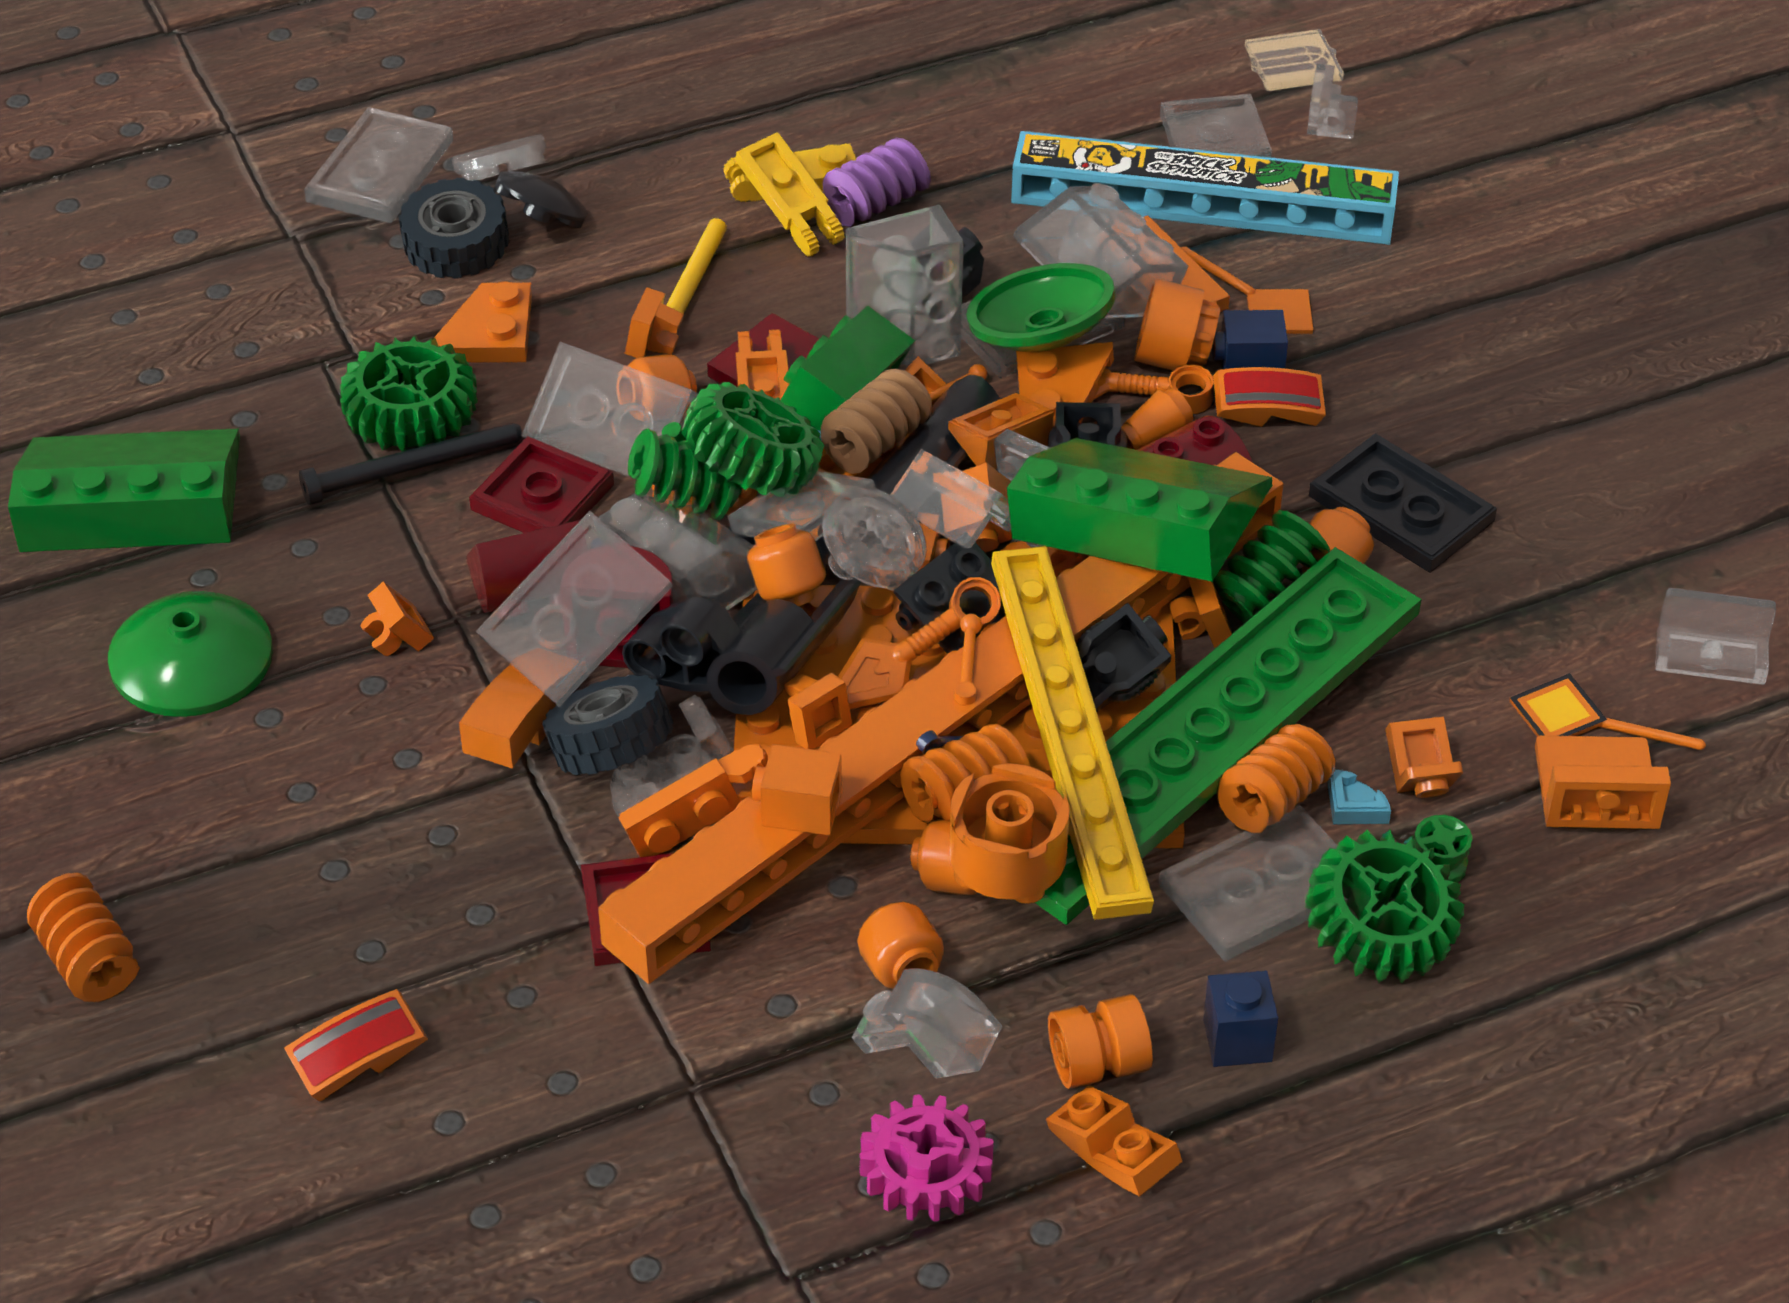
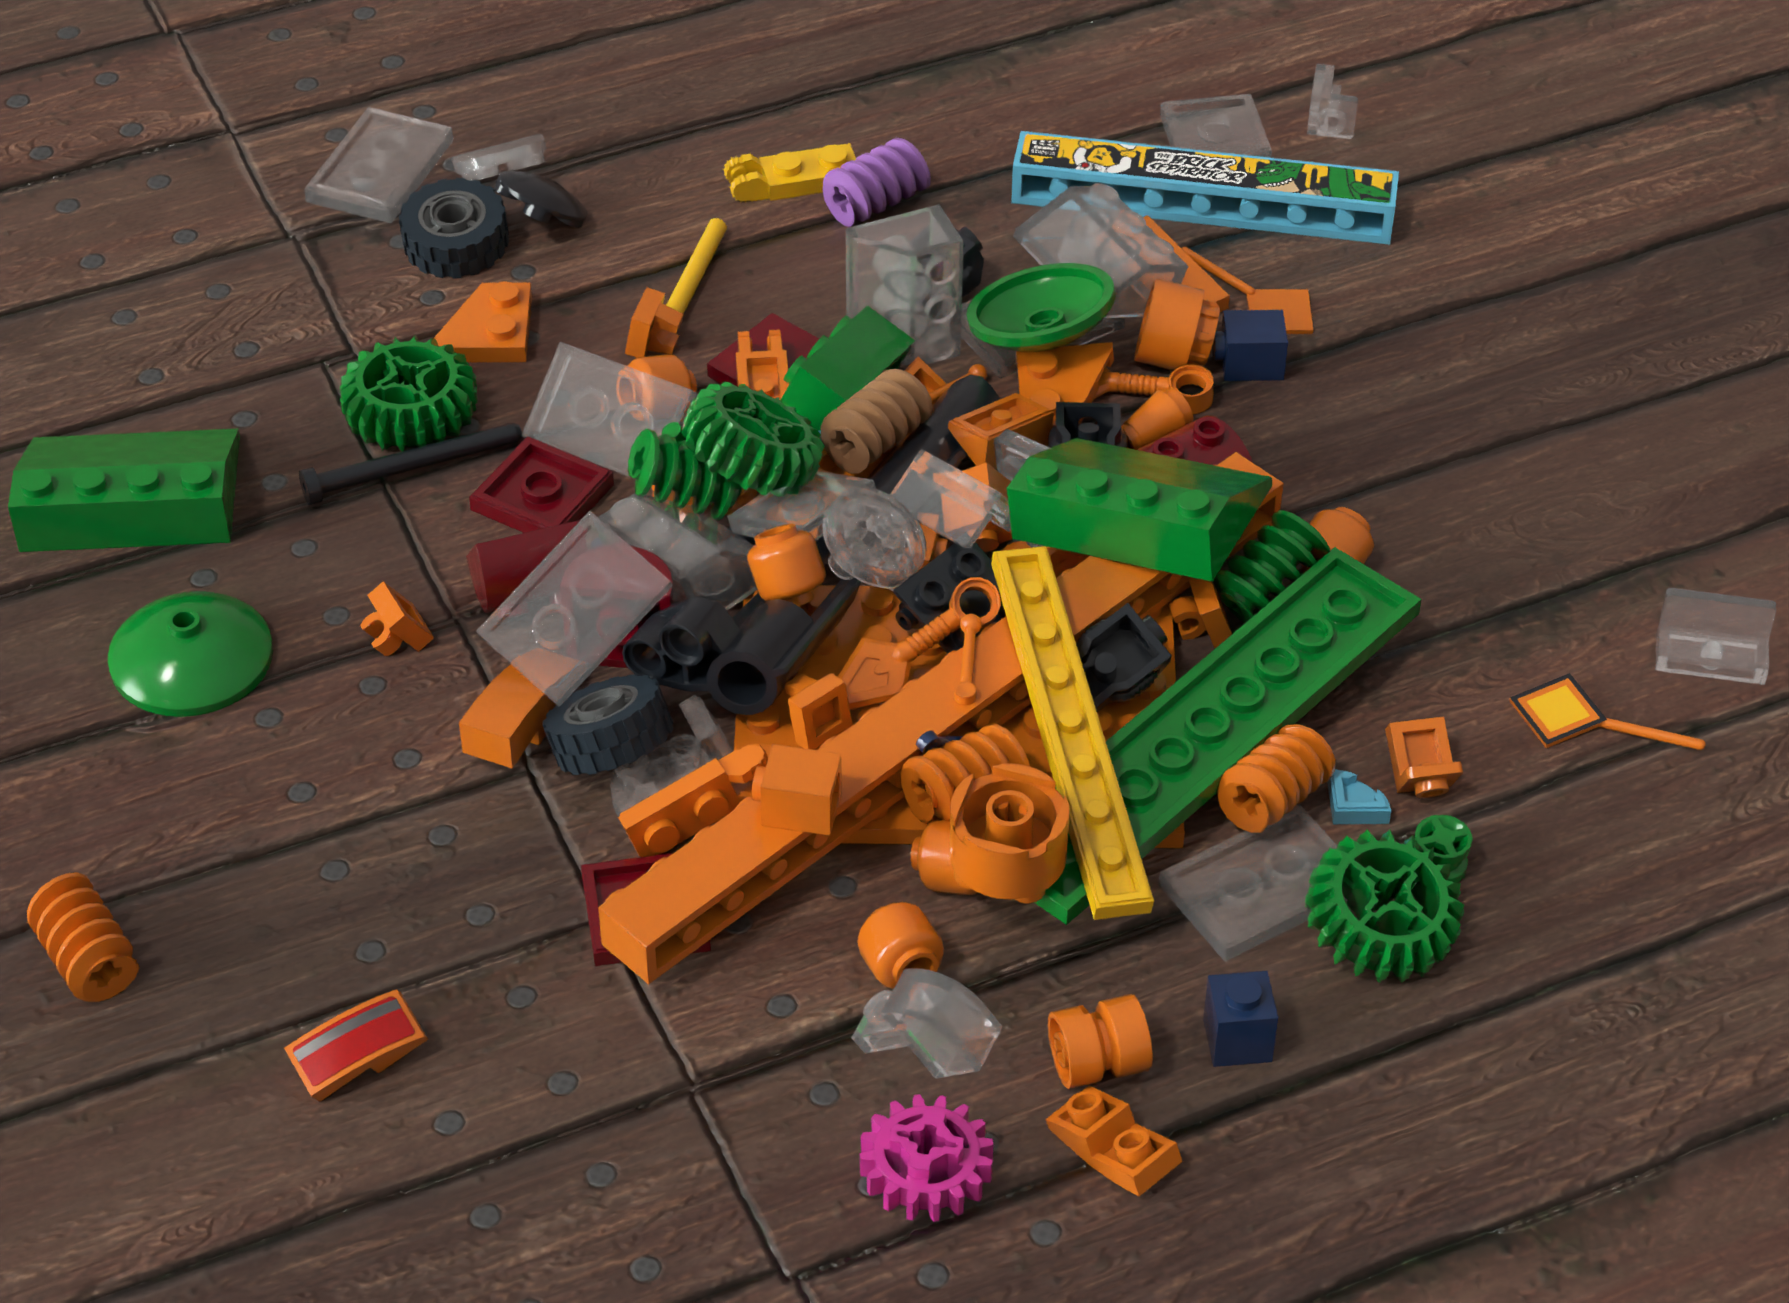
(789, 191): yellow hinge -> none
(1262, 392): slope -> none
(1291, 58): clear piece -> none
(1404, 502): black tile -> none
(1600, 782): orange bracket -> none

